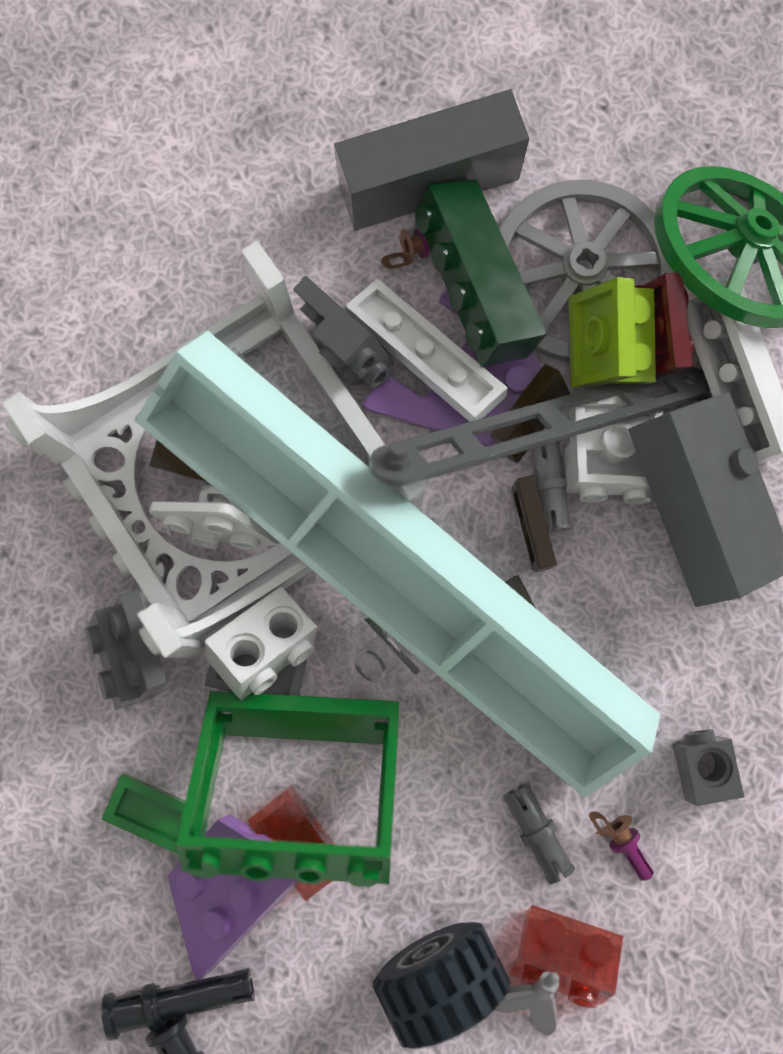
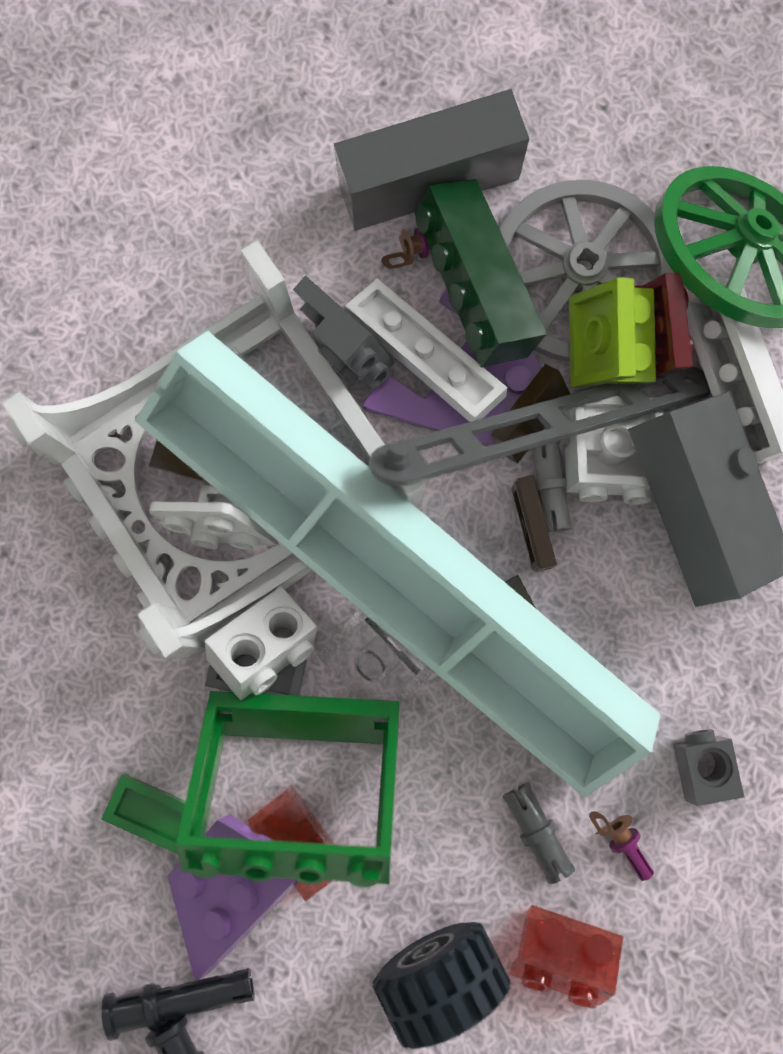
(129, 666): dark grey plate -> none
(538, 998): light grey piece -> none

